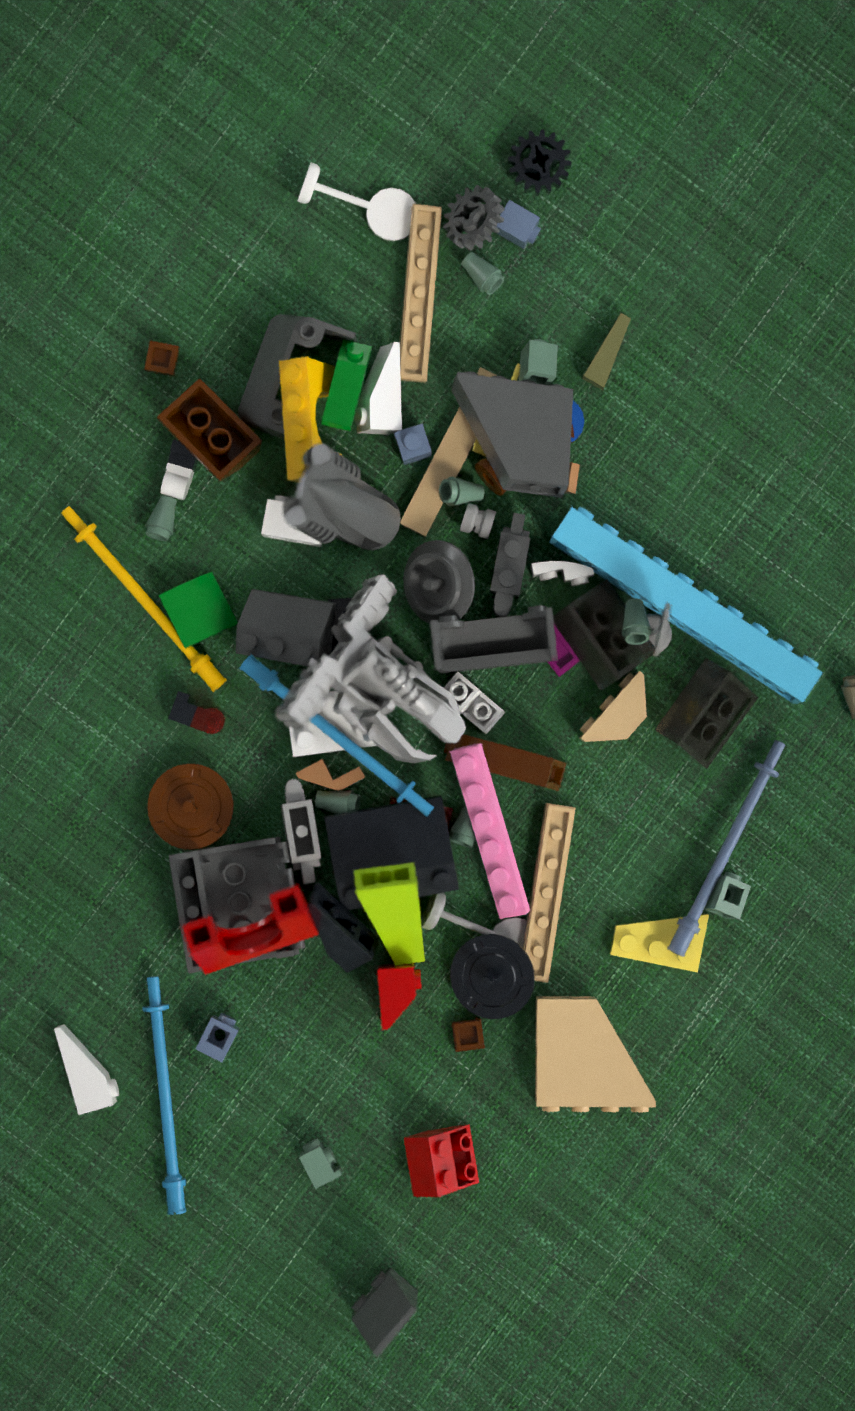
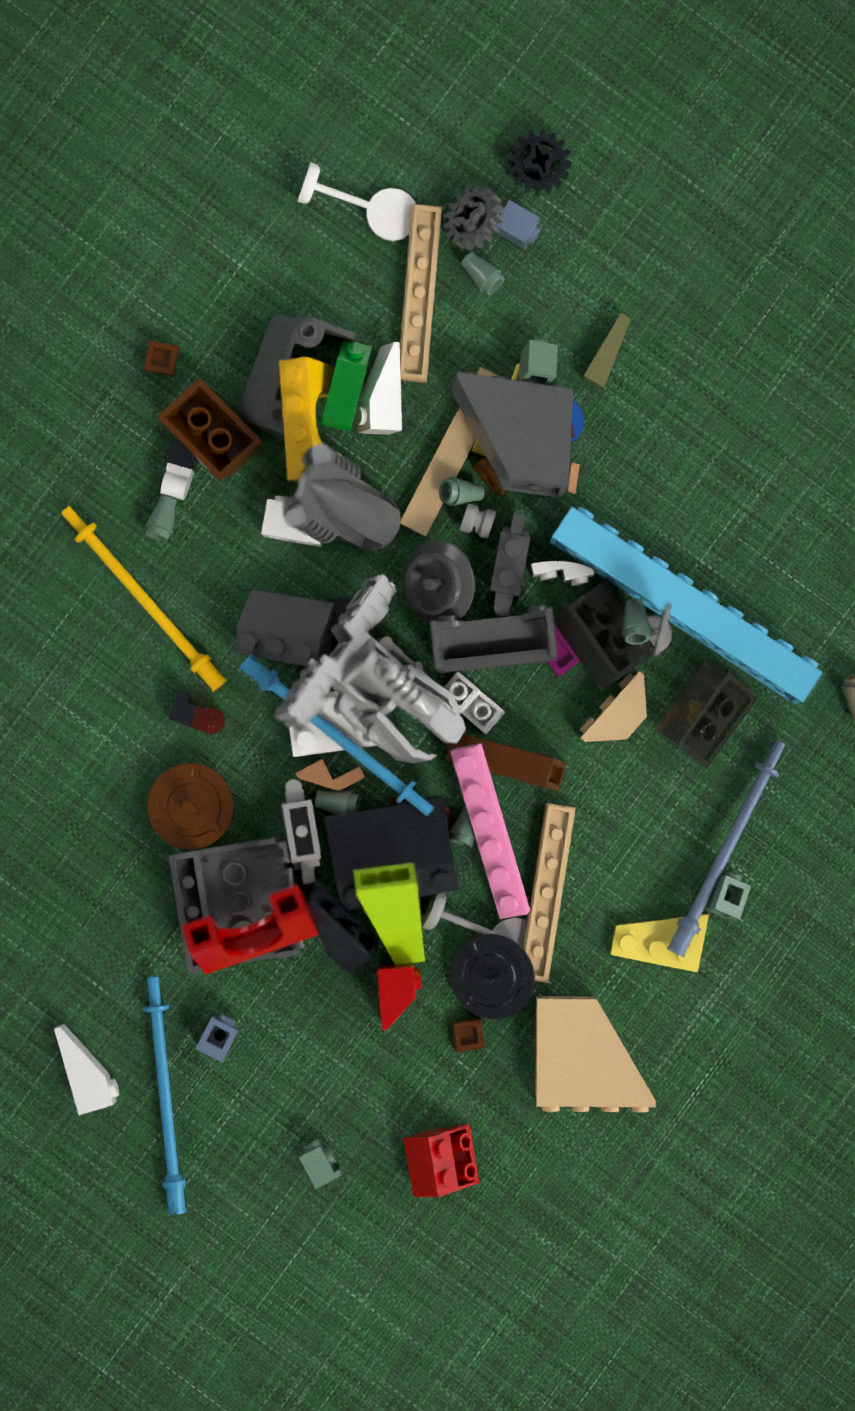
(198, 609): green slope -> none
(384, 1309): dark grey slope -> none
(413, 444): sand blue brick -> none

